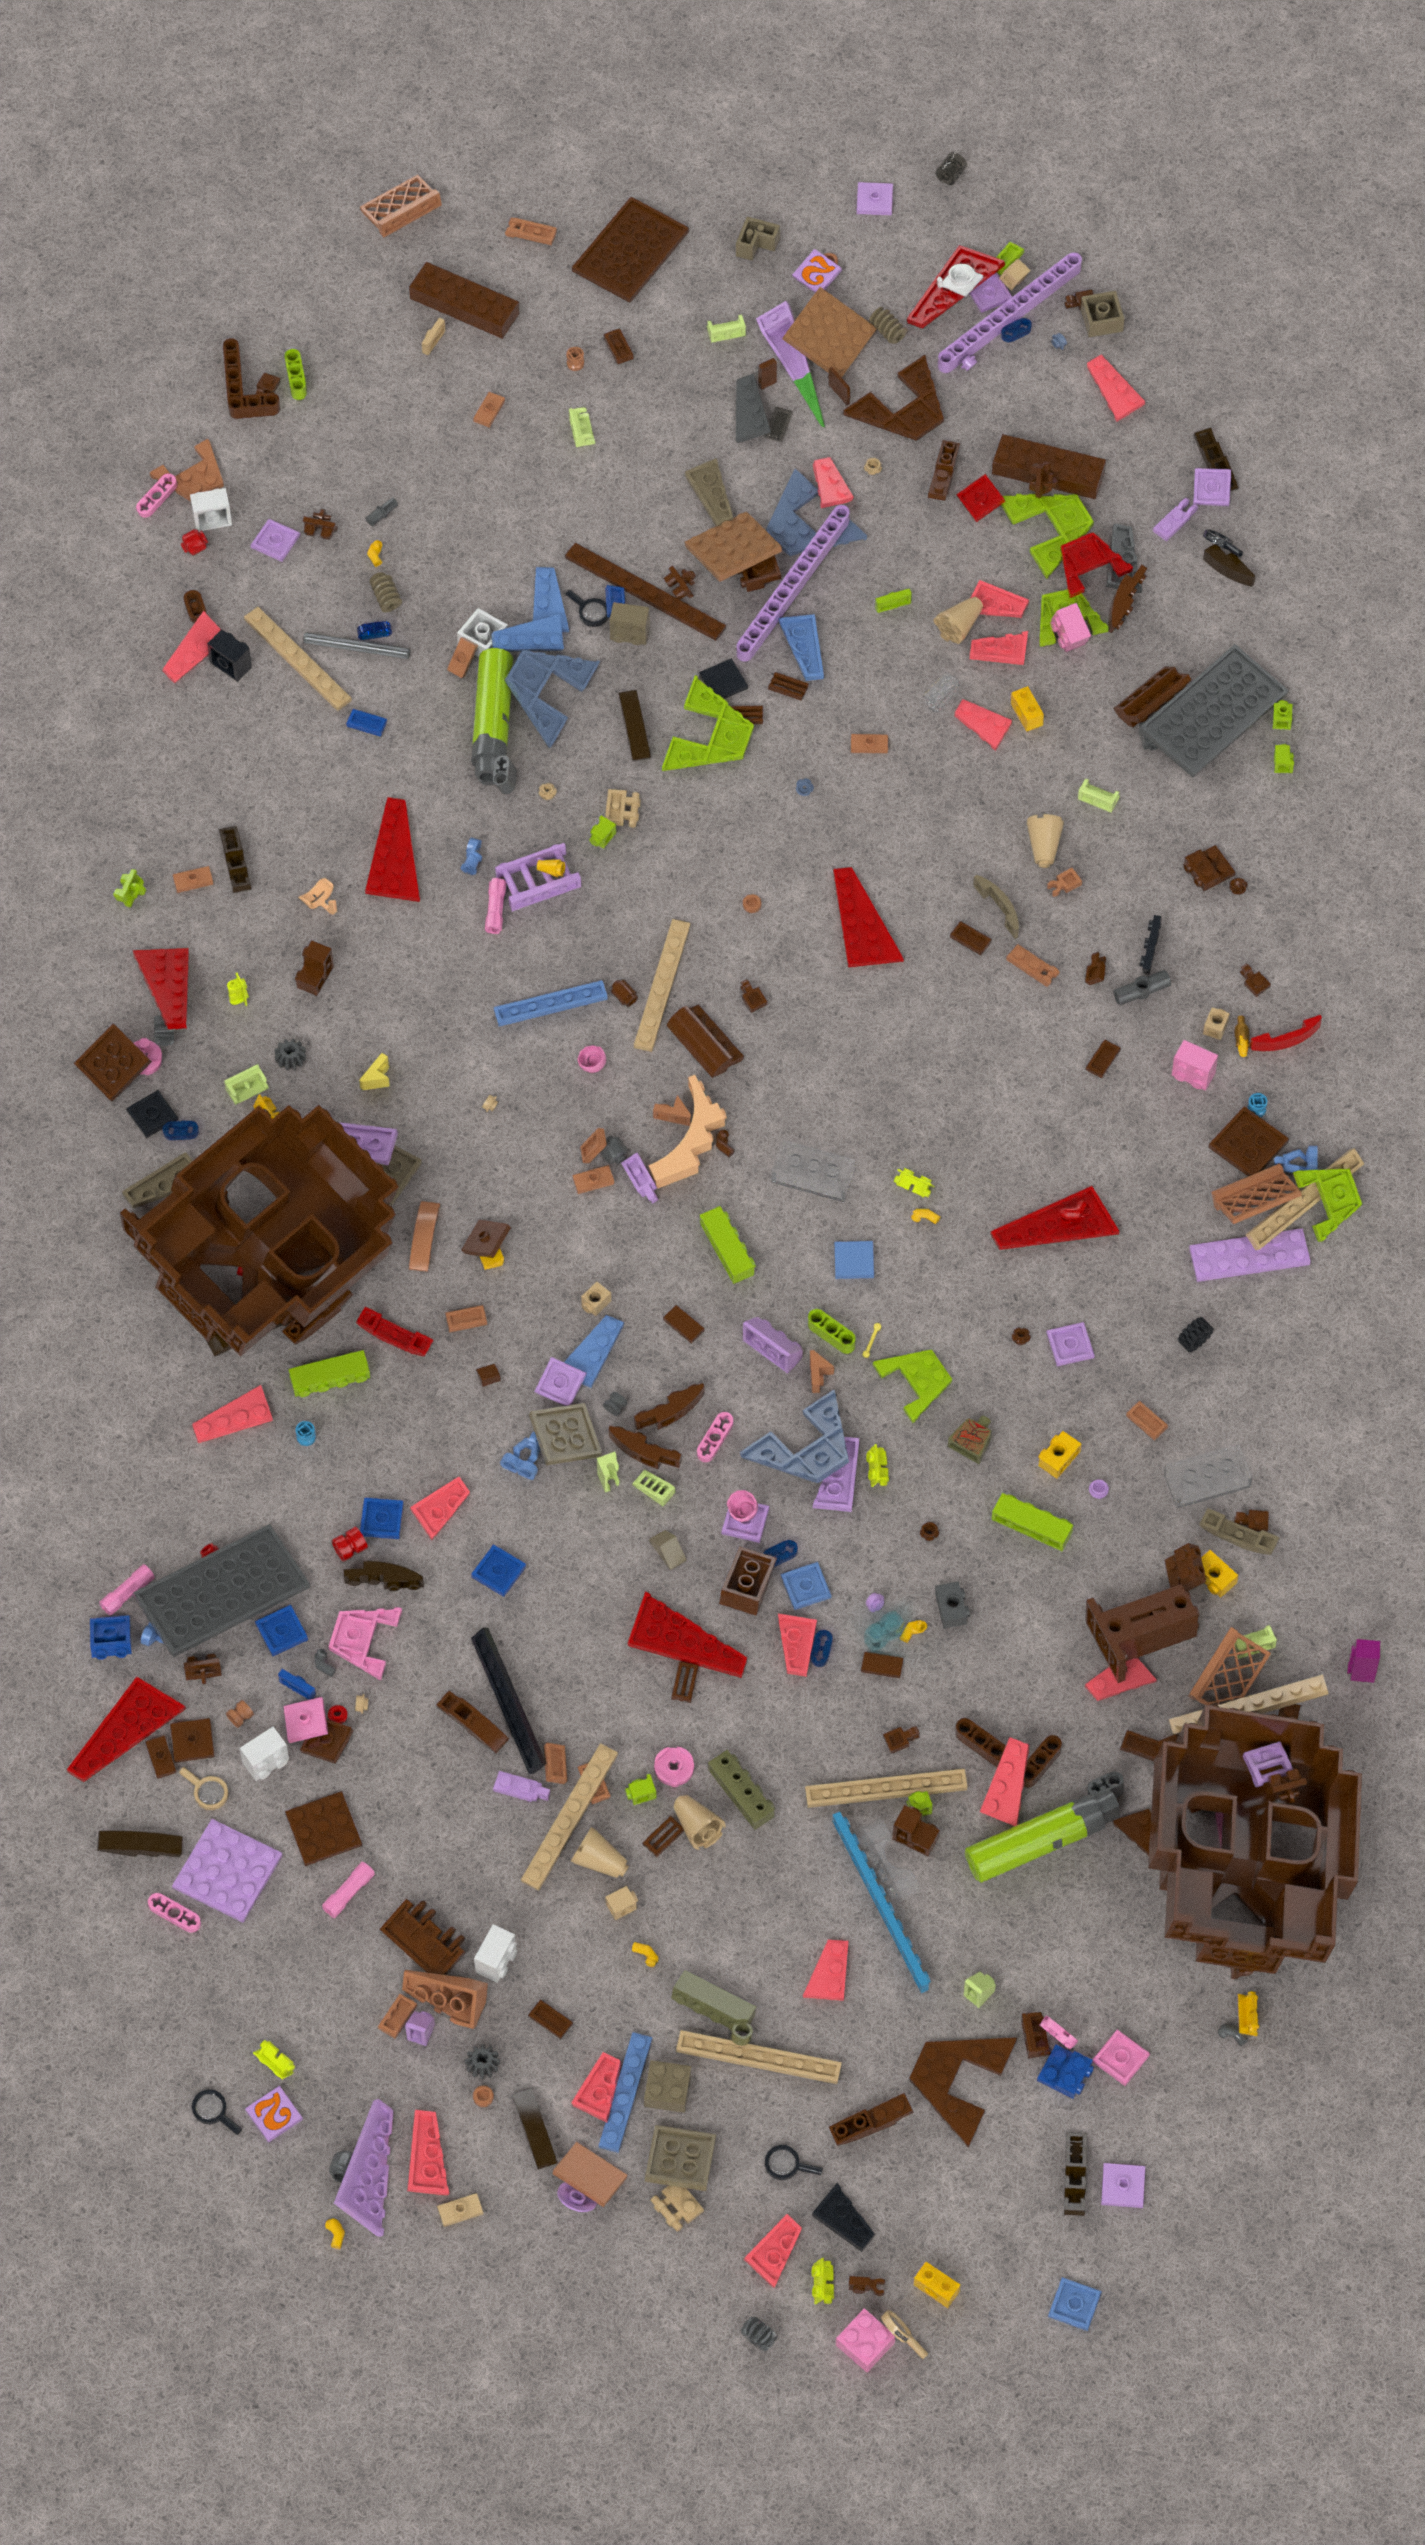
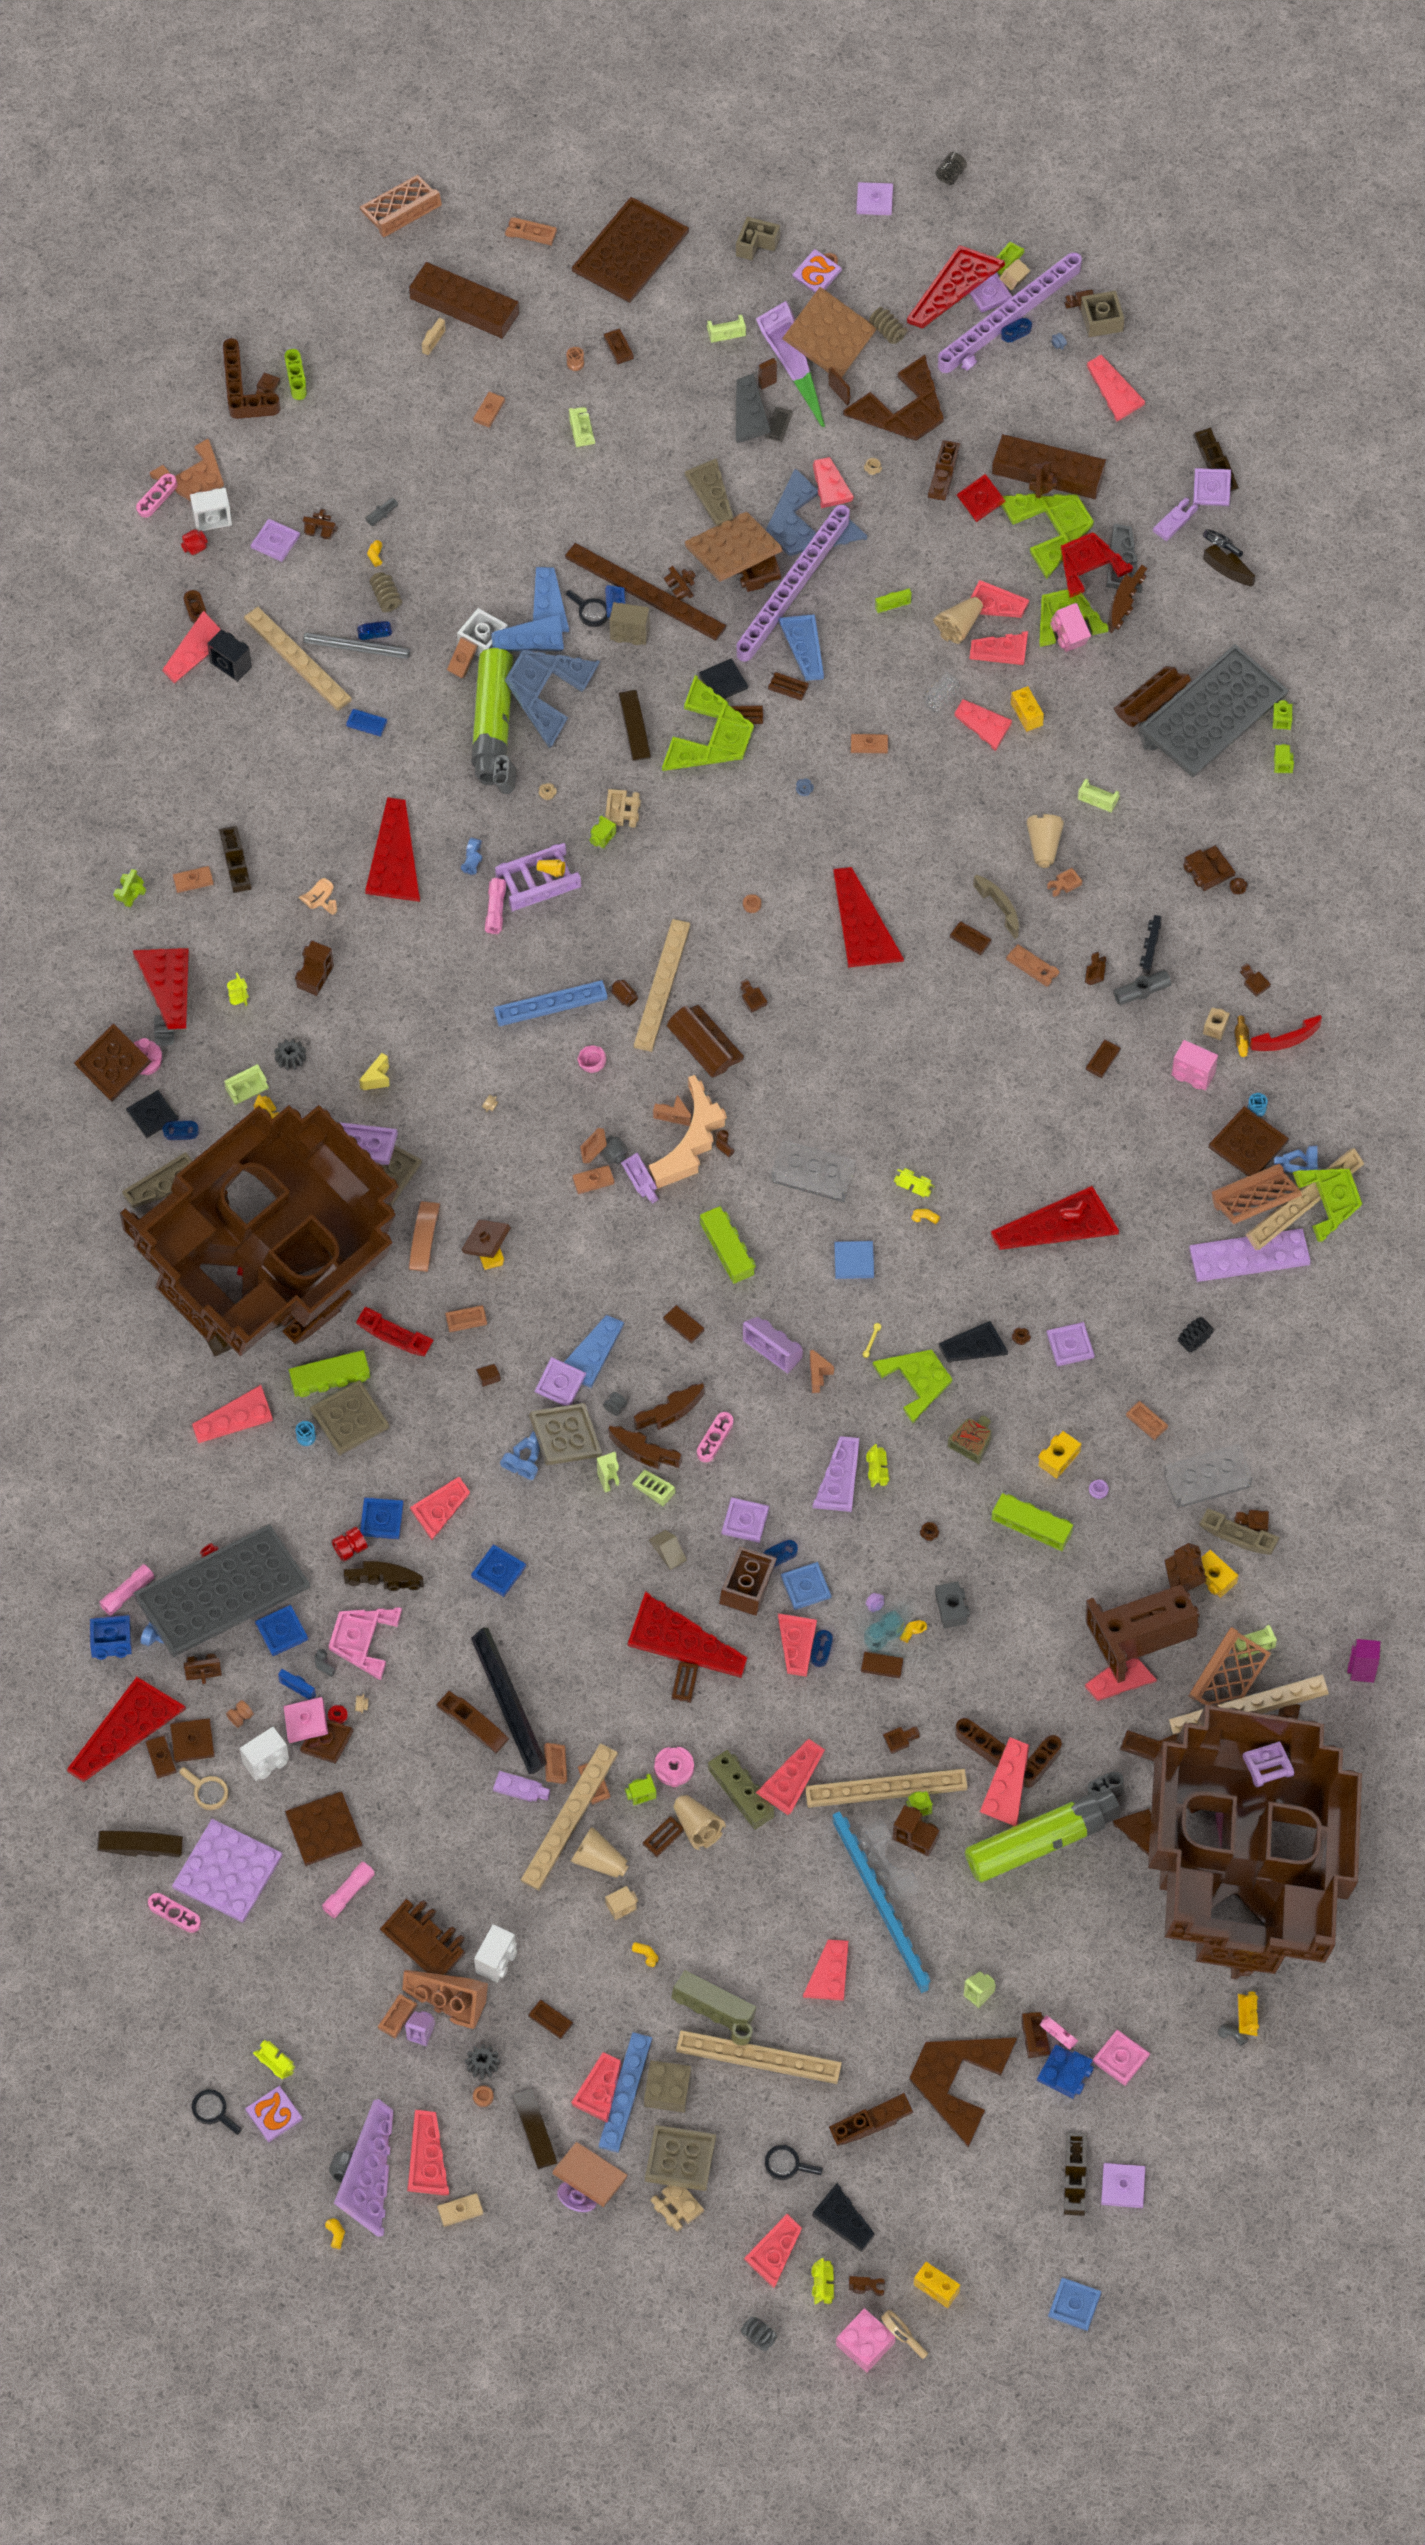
(349, 1417): none -> dark tan plate
(598, 1292): tan brick -> none
(742, 1505): bright pink hair -> none
(791, 1778): none -> coral wing
(817, 1459): sand blue wing -> none
(828, 1323): lime beam -> none
(960, 279): white hat -> none
(974, 1344): none -> black wing
(1294, 1780): reddish brown hips -> none

